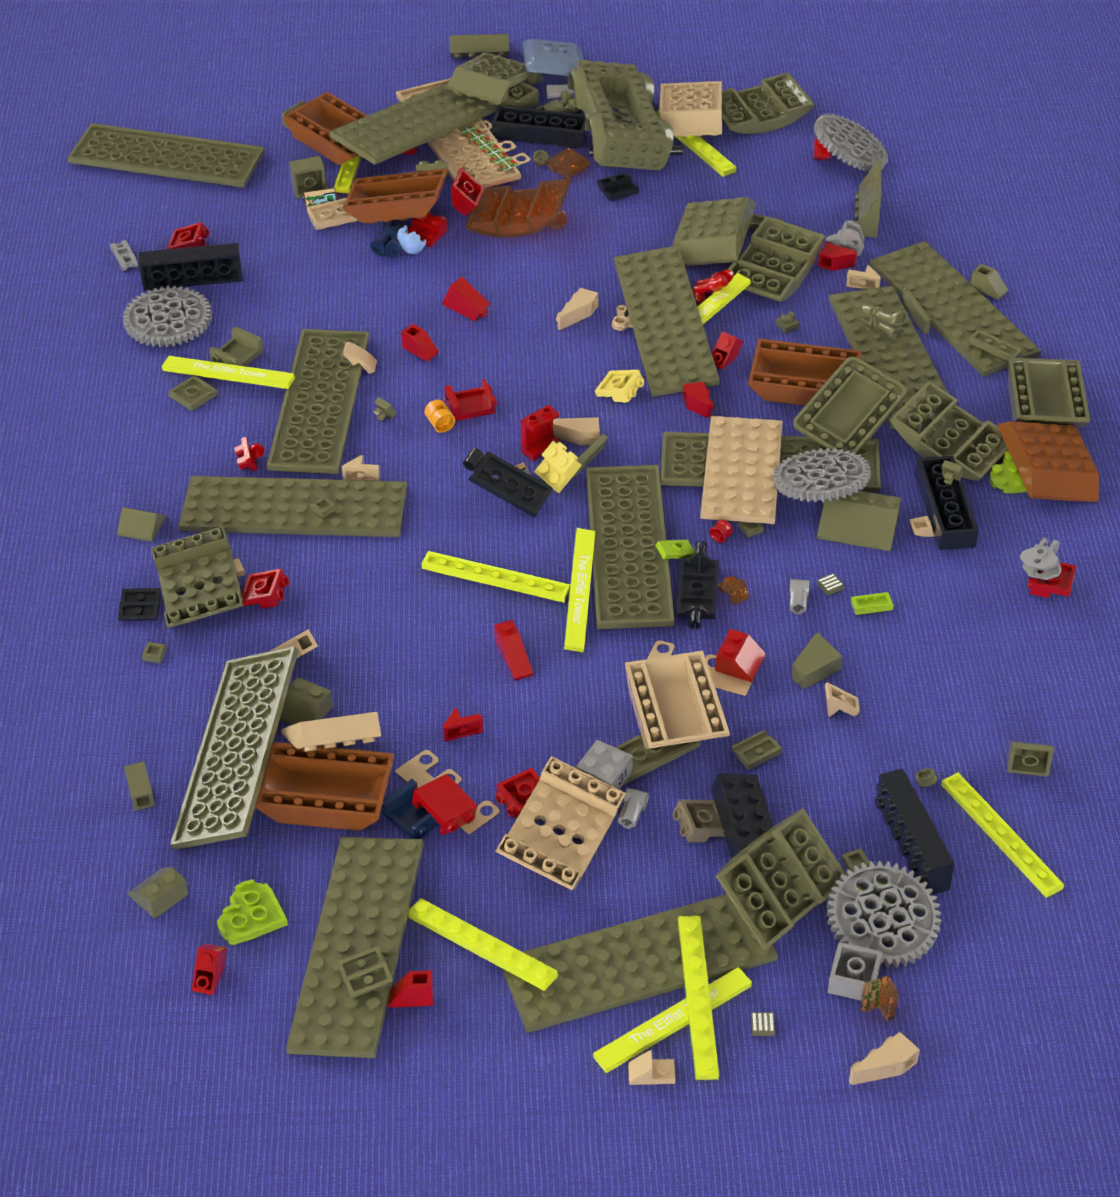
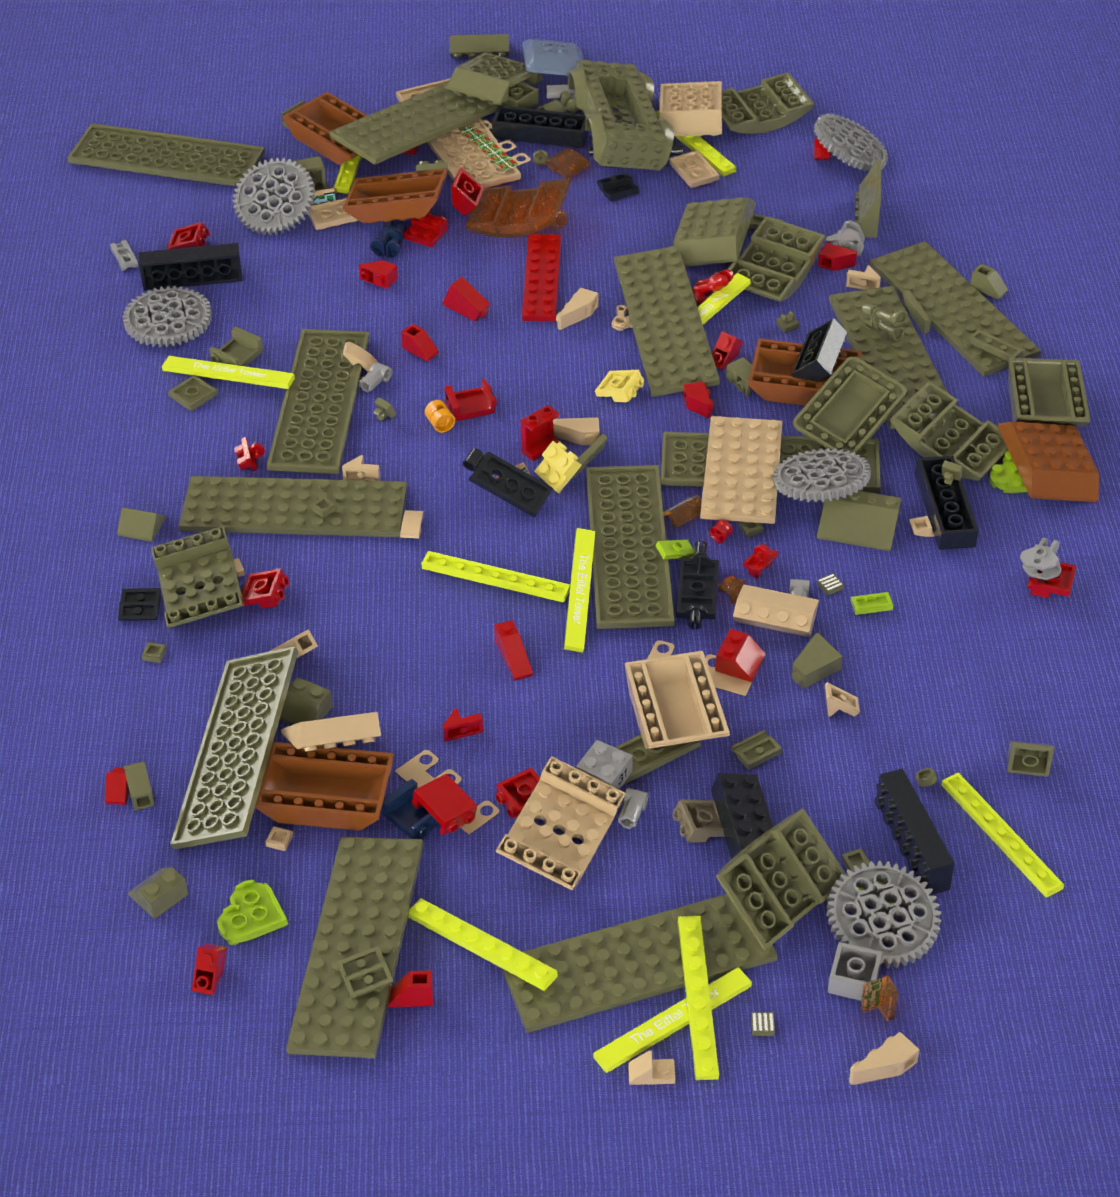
(116, 787): none -> red slope
(278, 216): none -> light grey gear
(279, 838): none -> tan tile
(377, 373): none -> light grey piece
(379, 273): none -> red slope
(410, 242): light blue hair -> none
(411, 524): none -> tan slope
(541, 278): none -> red plate
(684, 511): none -> clear orange panel
(694, 169): none -> tan plate
(738, 374): none -> olive slope
(759, 560): none -> red hips
(776, 610): none -> tan slope
(820, 352): none -> black slope

